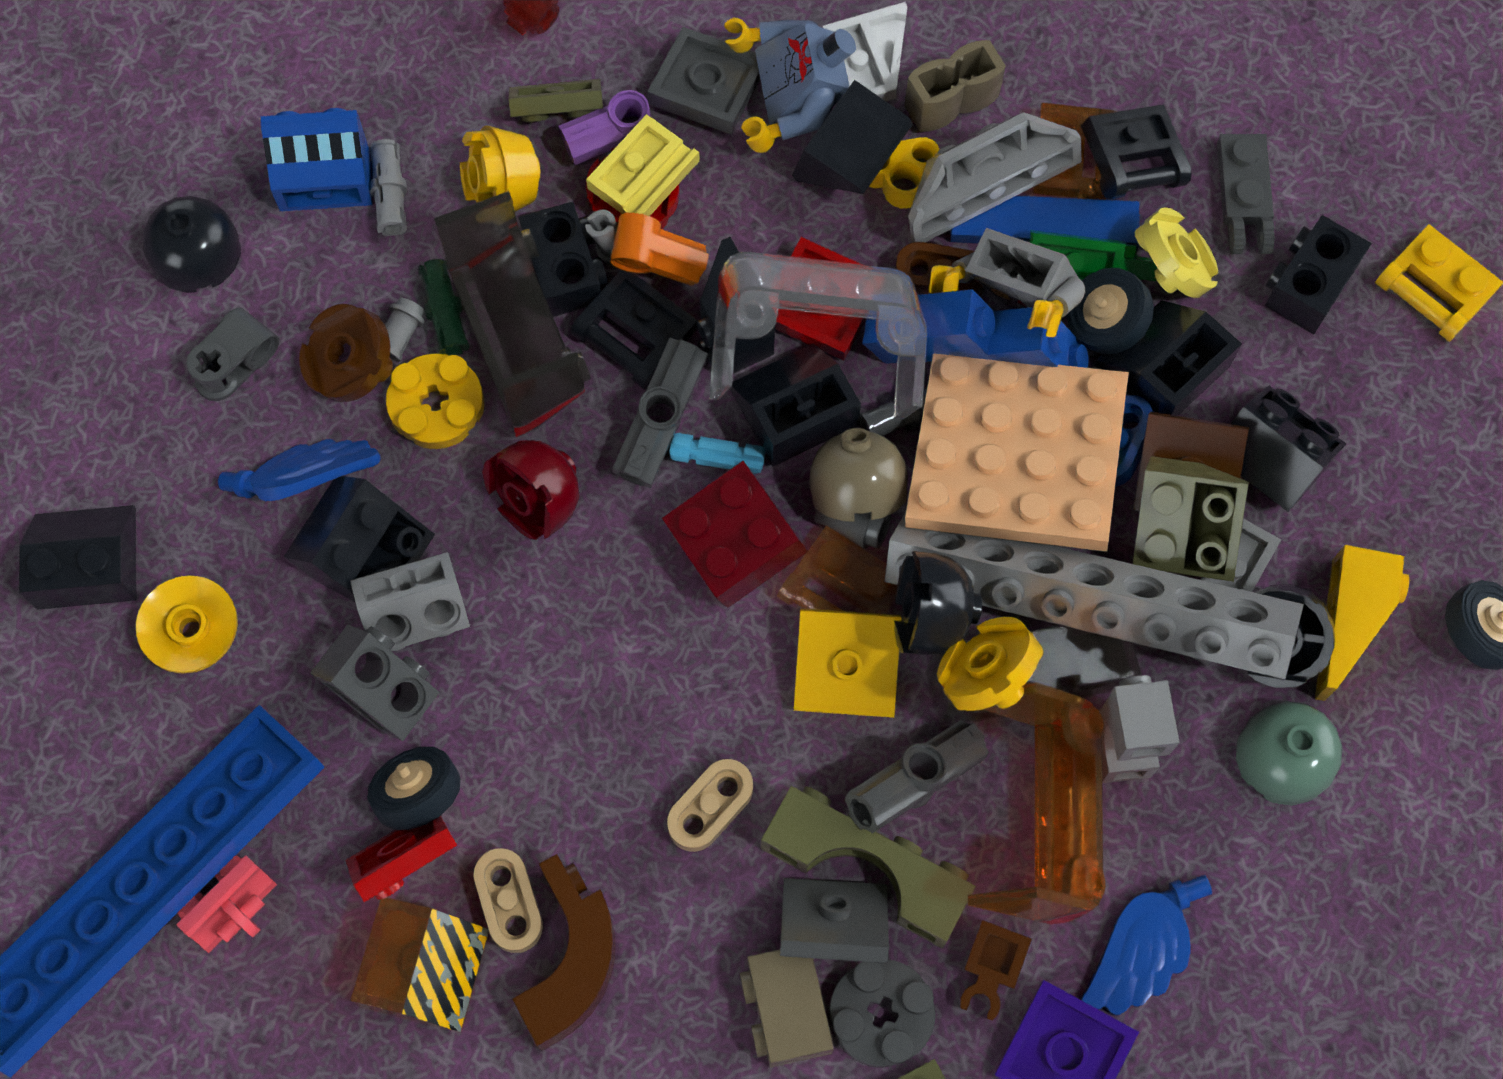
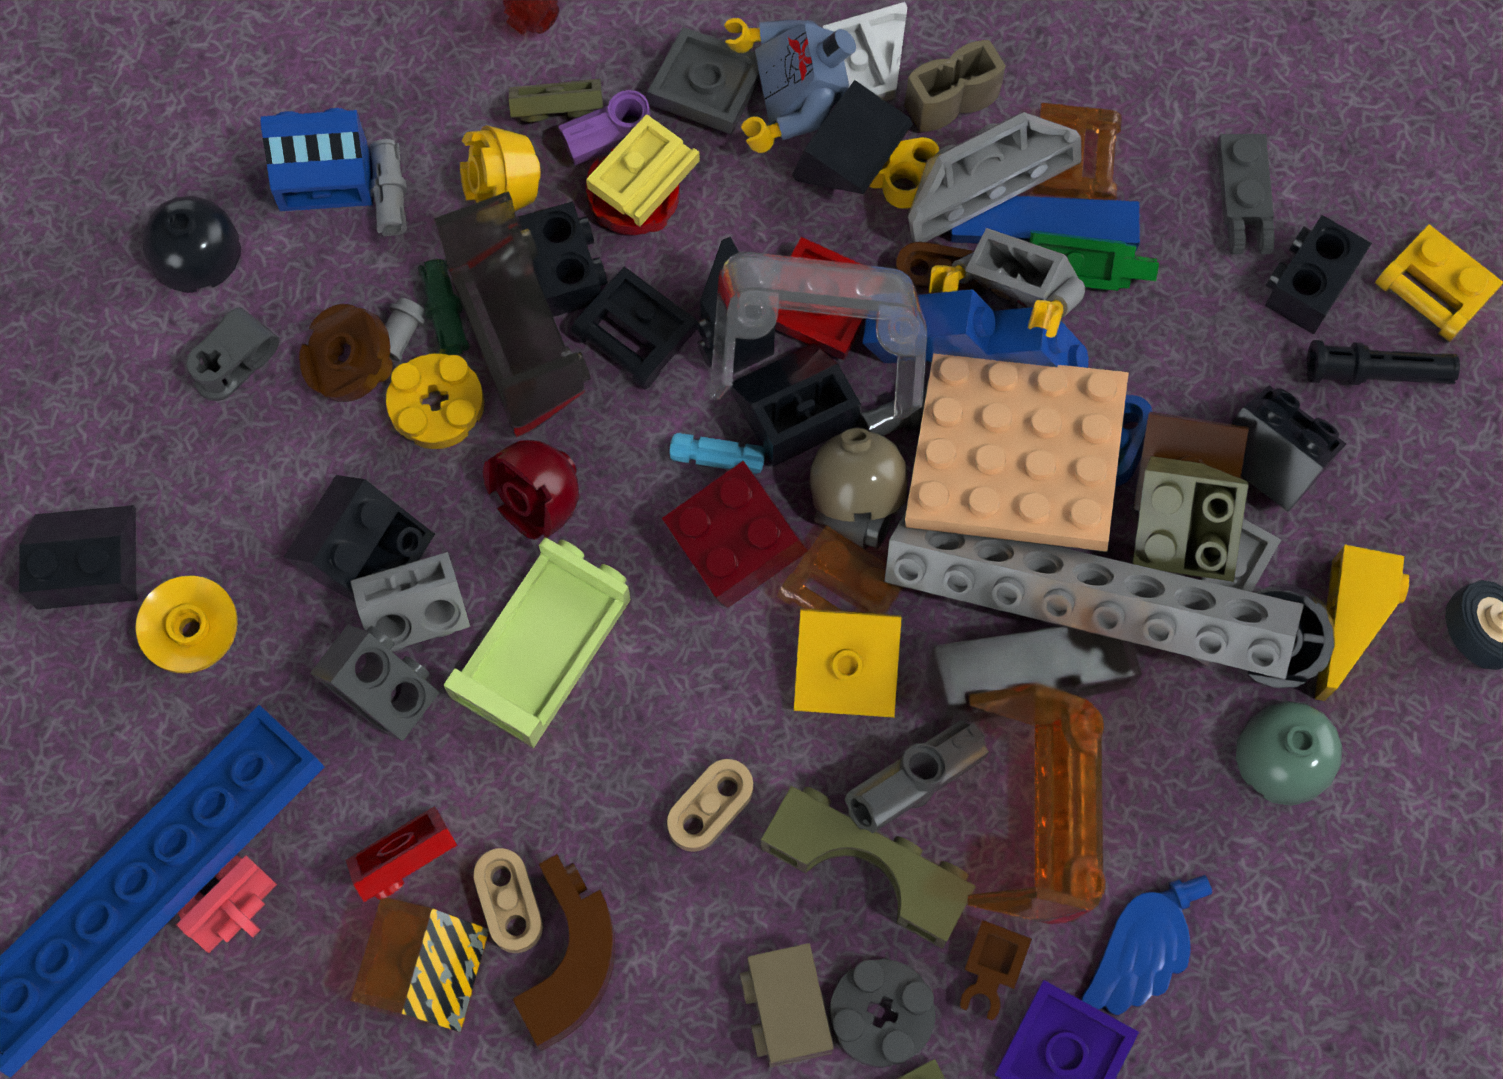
(300, 469): blue animal -> none
(414, 788): black wheel -> none
(541, 642): none -> yellowish green panel
(603, 231): light grey pin -> none
(646, 248): orange piece -> none
(670, 385): dark grey piece -> none
(834, 920): dark grey plate -> none
(935, 604): black cylinder -> none
(990, 665): yellow plate -> none
(1112, 312): black wheel -> none
(1132, 137): black plate -> none
(1137, 729): light grey arch -> none
(1175, 357): black slope -> none
(1180, 257): light yellow plate -> none
(1360, 363): none -> black pin

